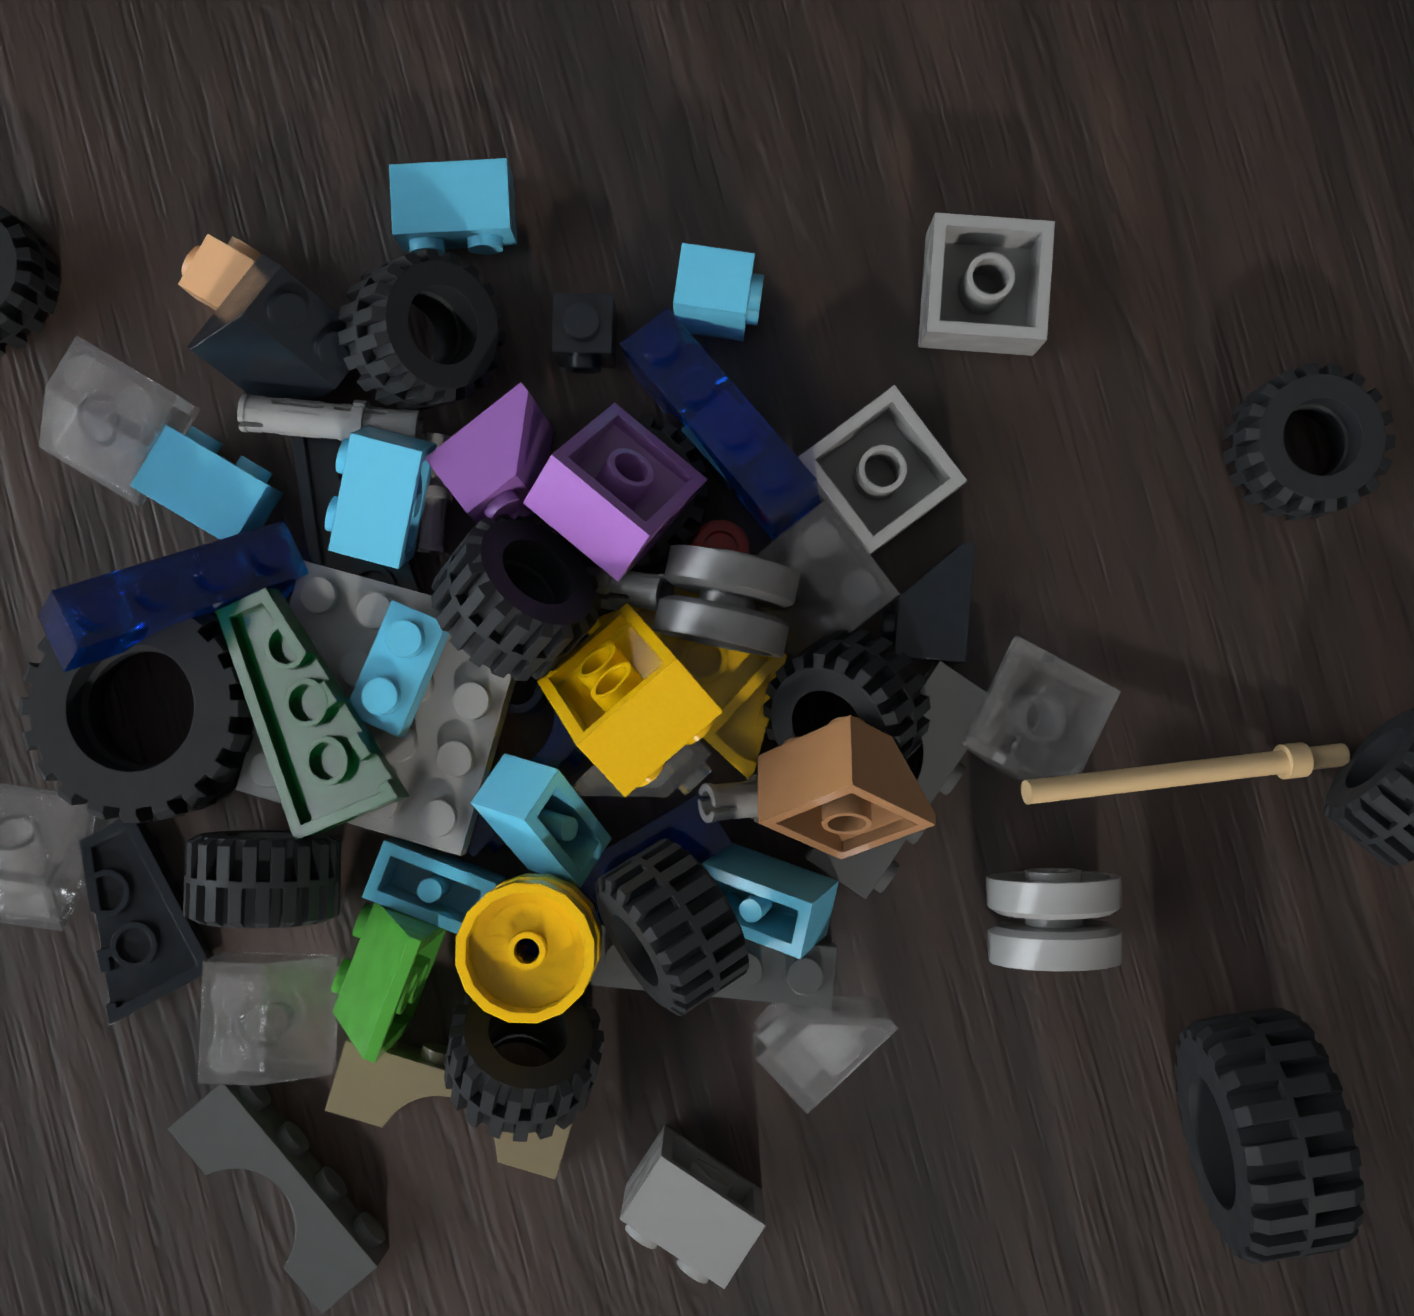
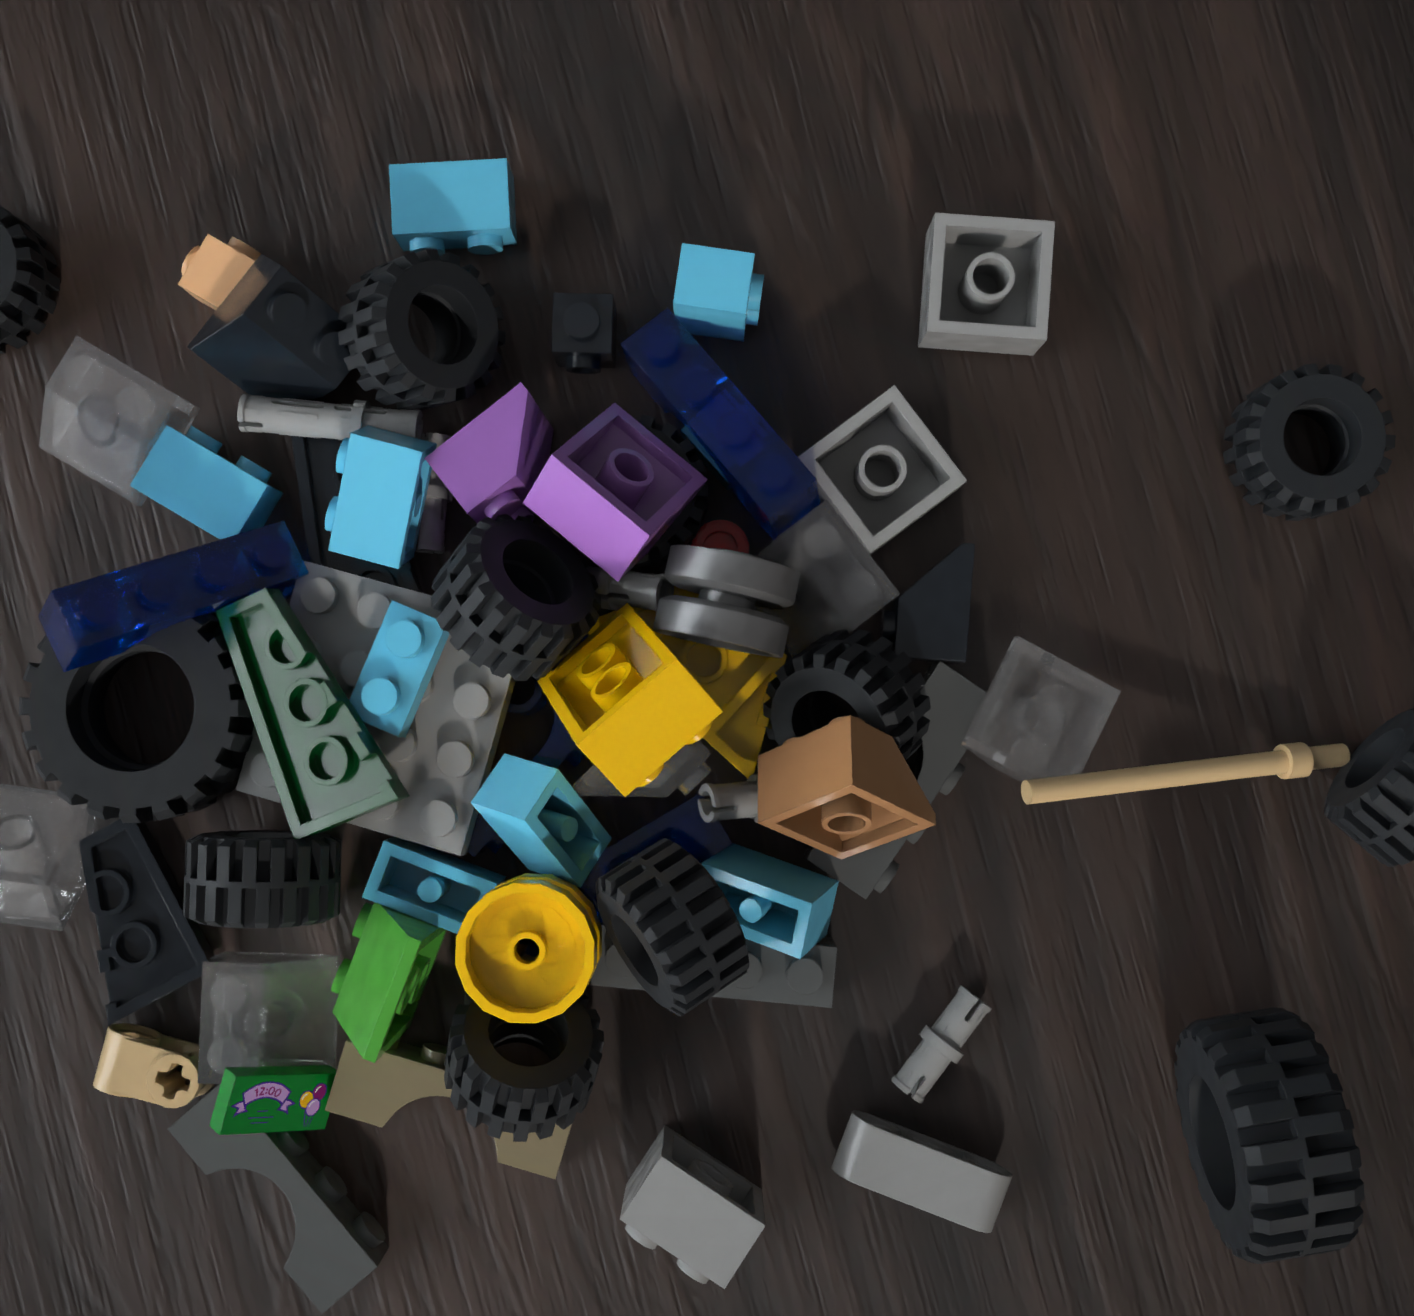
(145, 1064): none -> tan piece
(272, 1099): none -> green tile
(818, 1047): clear slope -> none
(921, 1171): none -> light grey beam
(941, 1044): none -> light grey pin
(1056, 919): light grey wheel -> none

